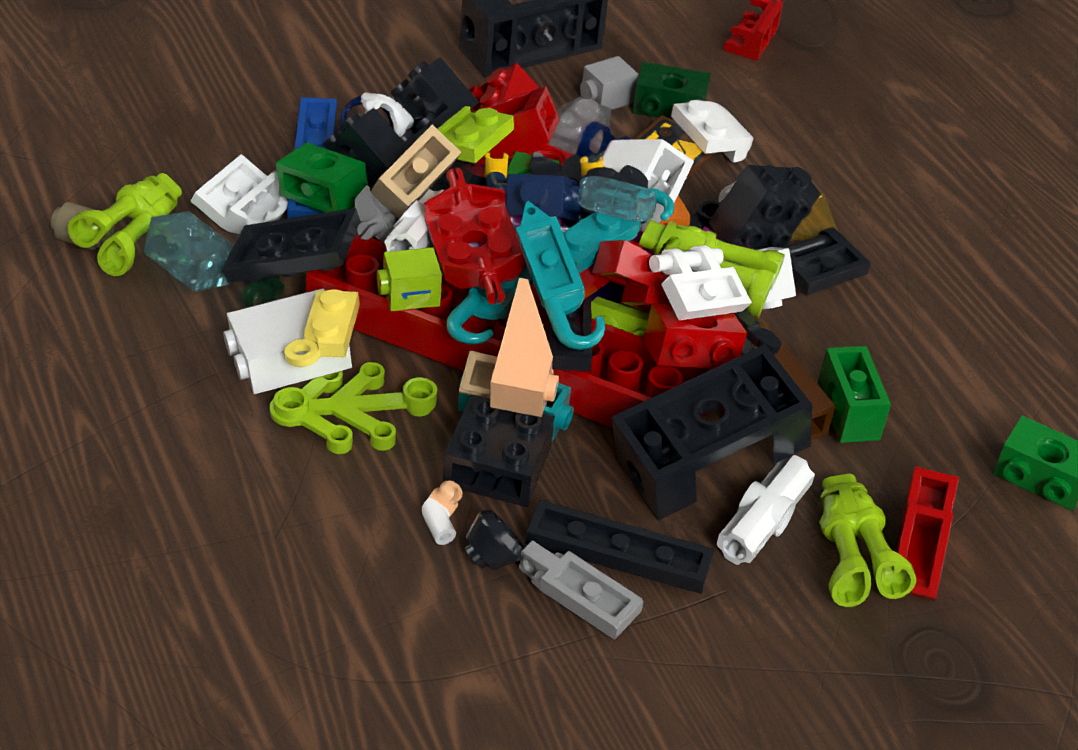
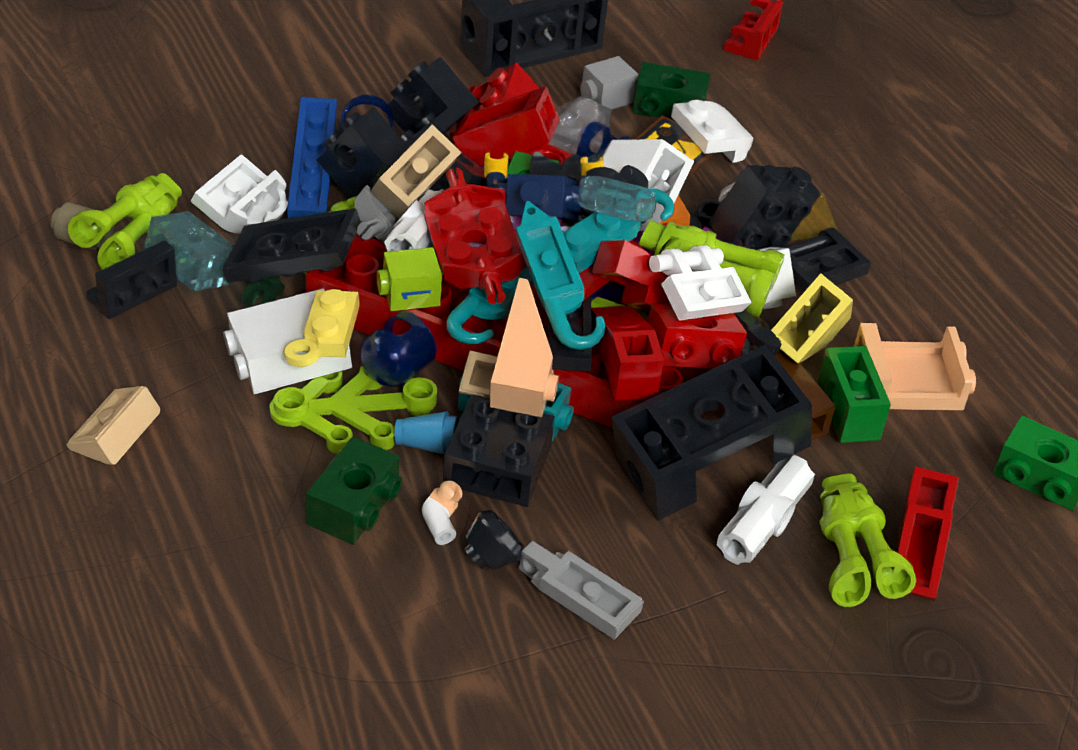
(115, 425): none -> tan slope
(134, 280): none -> black bracket
(321, 178): green brick -> none
(353, 490): none -> dark green brick
(398, 358): none -> clear blue helmet
(401, 118): white piece -> none
(426, 432): none -> dark azure cone
(476, 132): lime plate -> none
(620, 546): black plate -> none
(630, 353): none -> red slope
(813, 320): none -> light yellow slope
(921, 372): none -> light nougat panel

